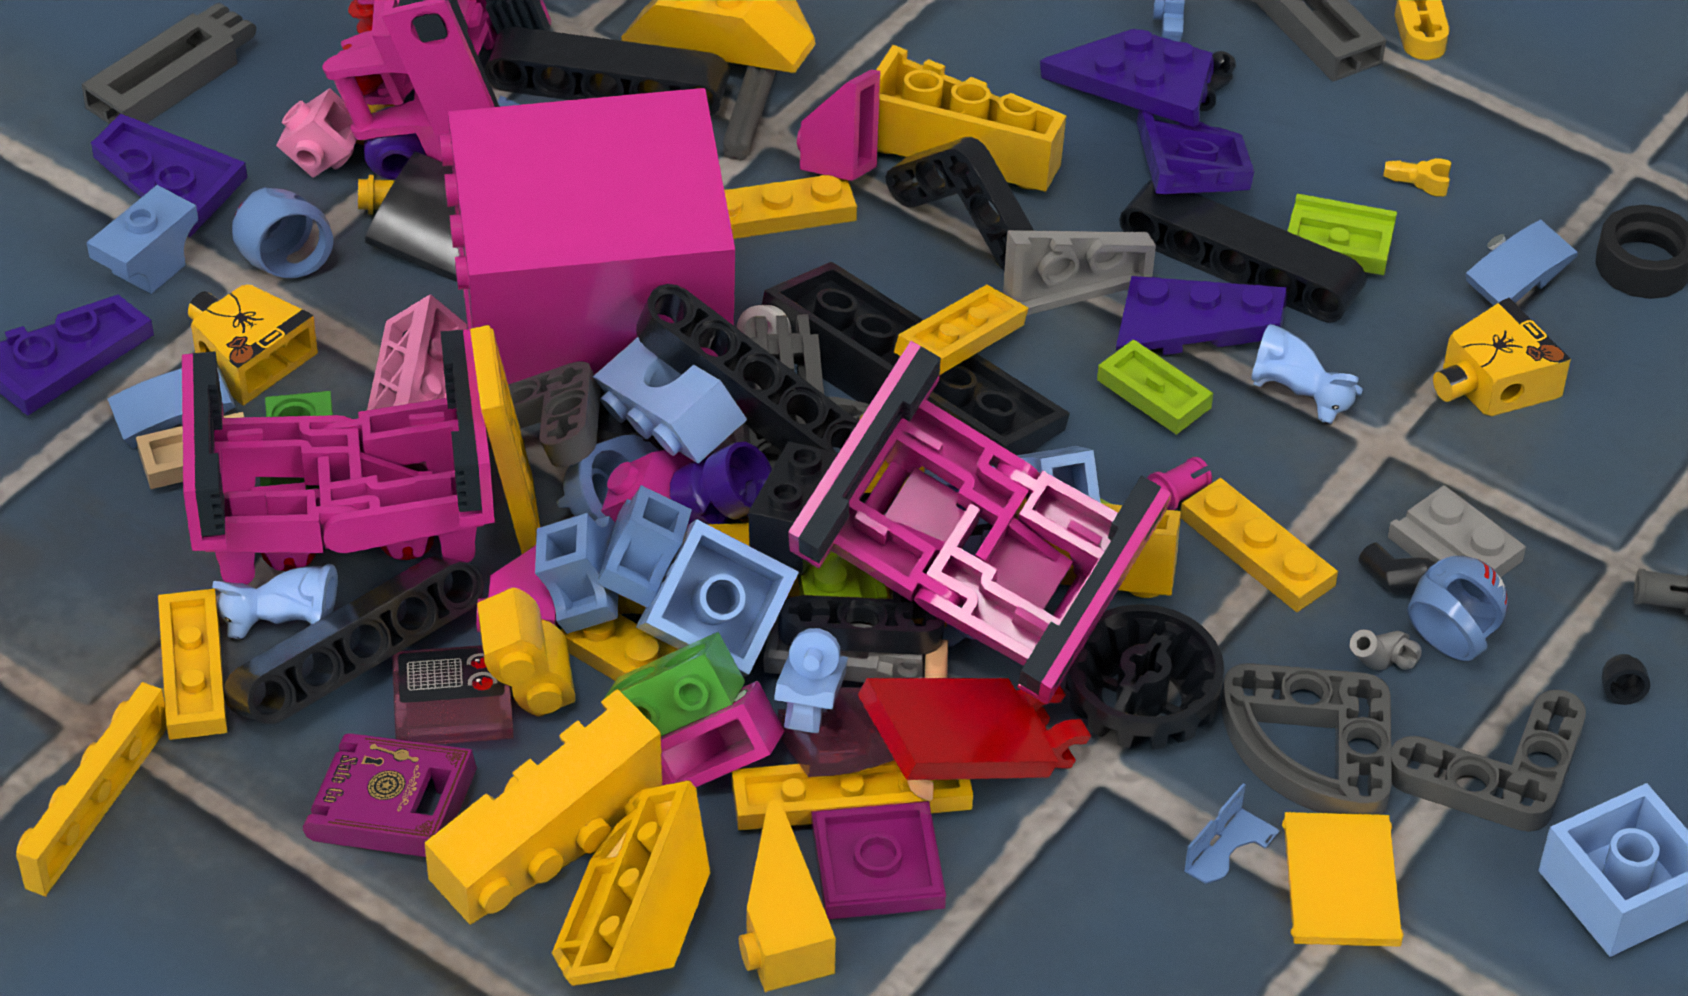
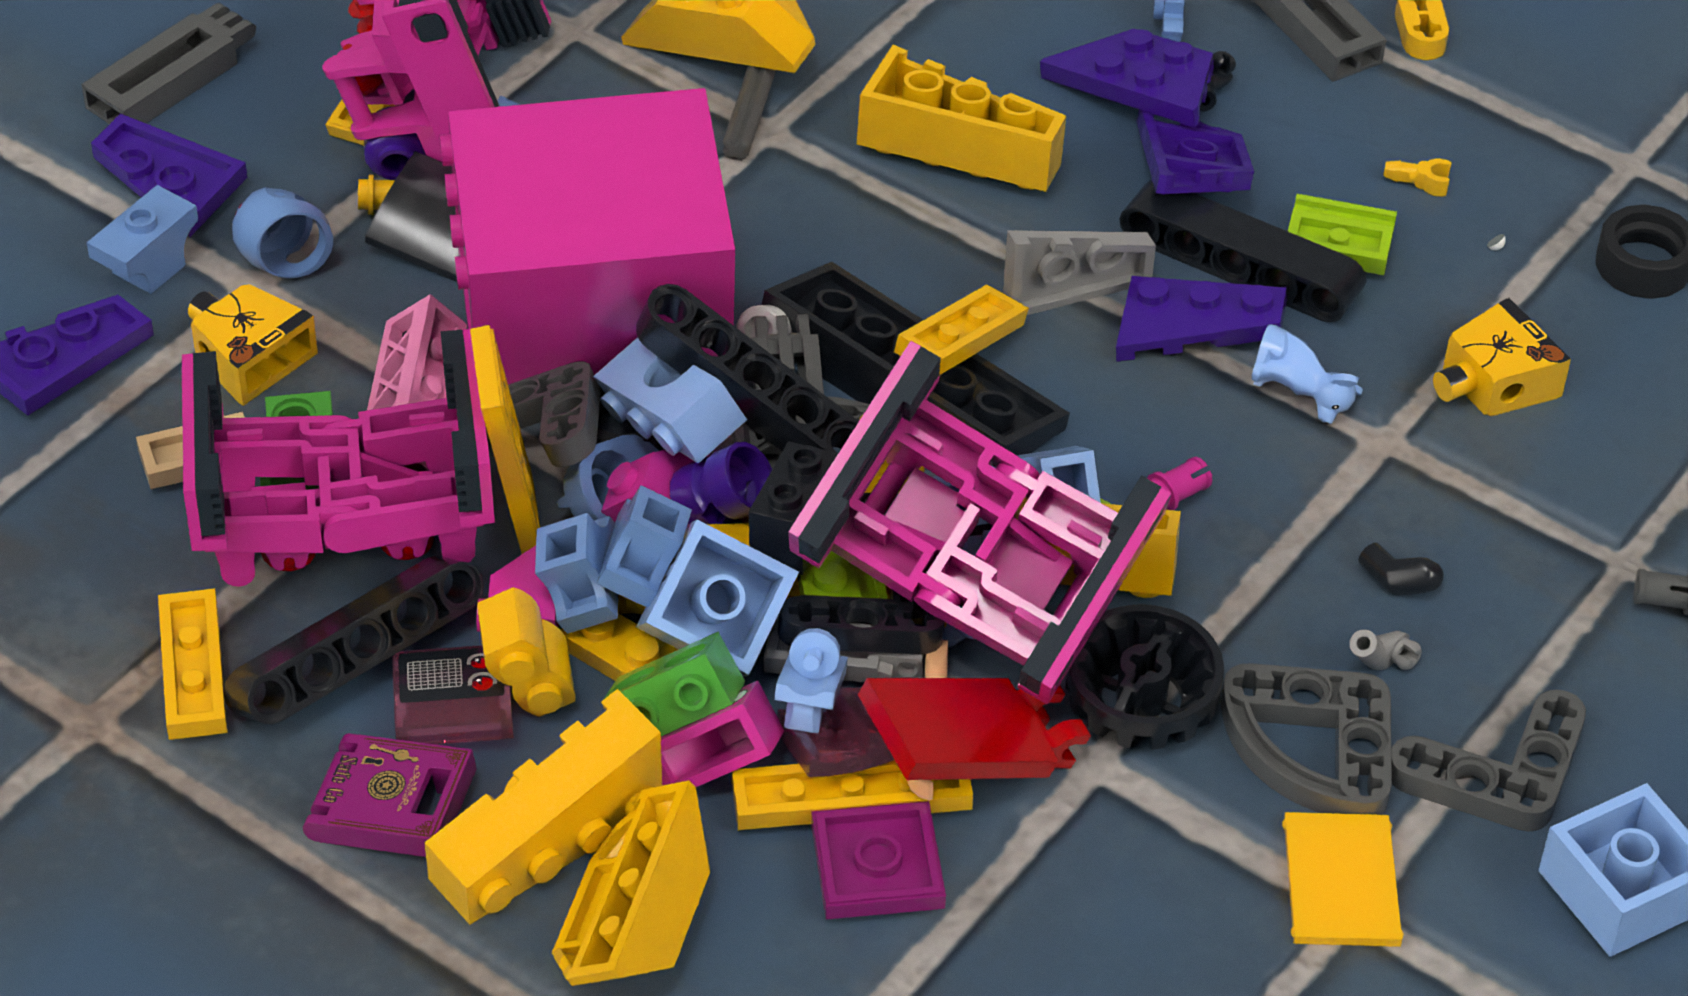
(92, 789): yellow plate -> none
(155, 405): medium blue slope -> none
(293, 595): light blue animal -> none
(318, 134): bright pink brick -> none
(596, 67): black beam -> none
(786, 922): yellow slope -> none
(790, 205): yellow plate -> none
(843, 130): dark pink slope -> none
(972, 175): black beam -> none
(1155, 386): lime plate -> none
(1240, 831): medium blue piece -> none
(1259, 544): yellow plate -> none
(1449, 527): light grey plate -> none
(1458, 606): medium blue helmet -> none
(1521, 263): medium blue slope -> none
(1631, 681): black hinge -> none

